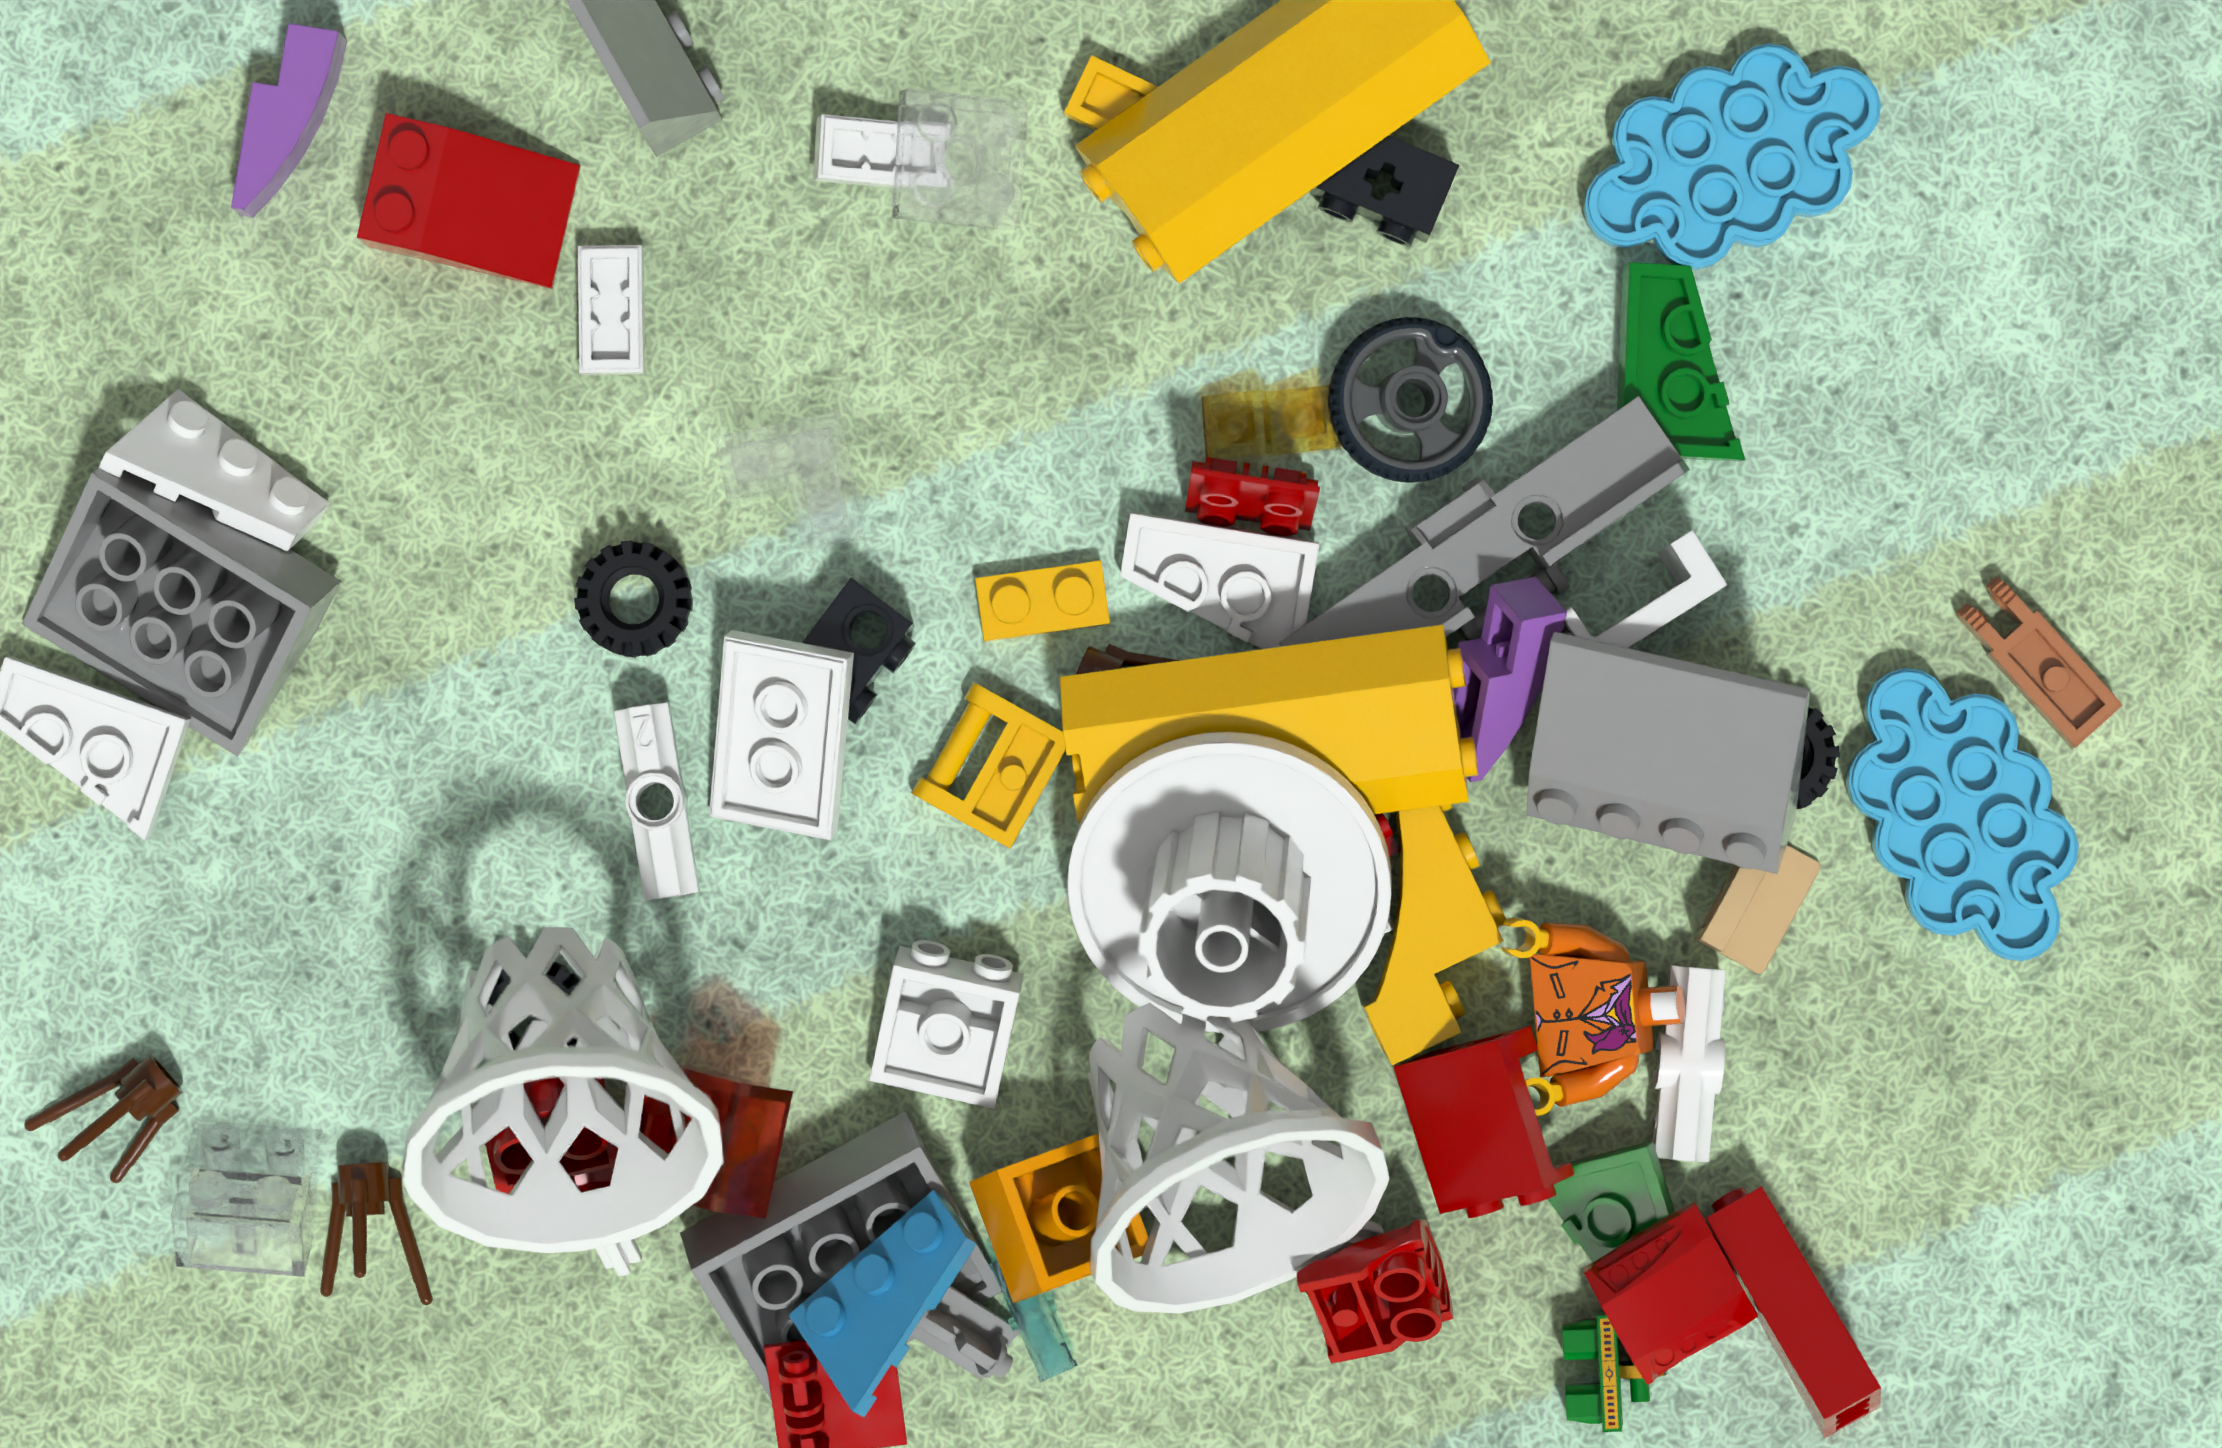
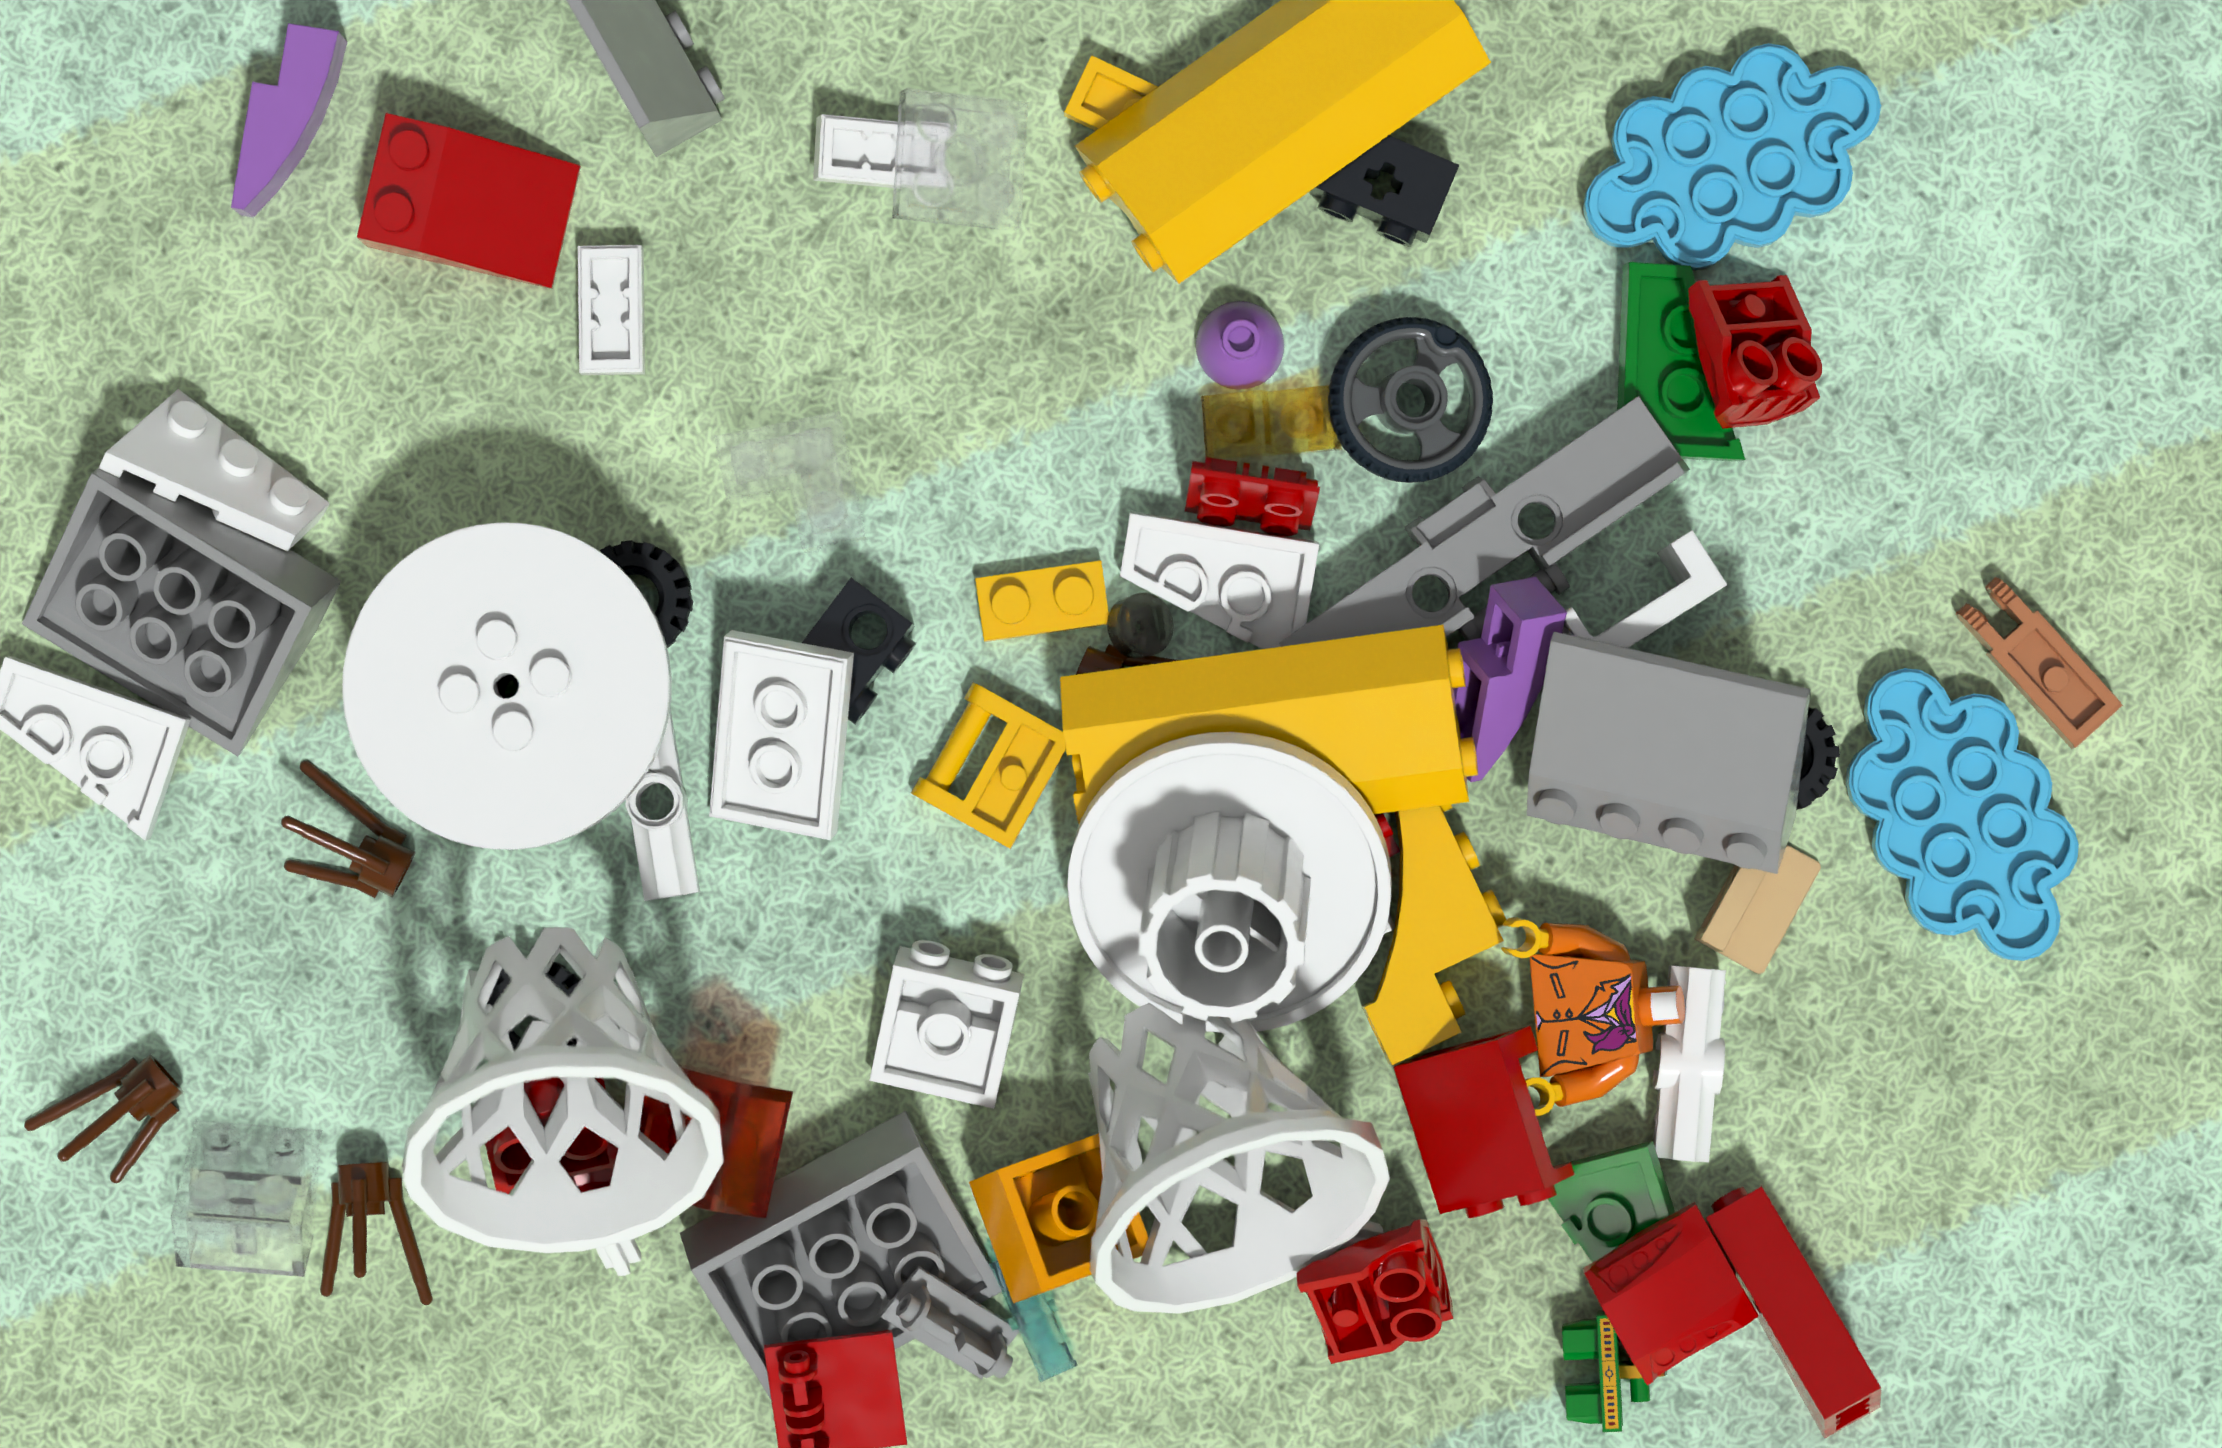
(379, 862): none -> reddish brown plant
(434, 669): none -> white piece
(875, 1301): dark azure wing -> none
(1140, 625): none -> clear smoke tile
(1239, 345): none -> medium lavender brick
(1754, 350): none -> red slope

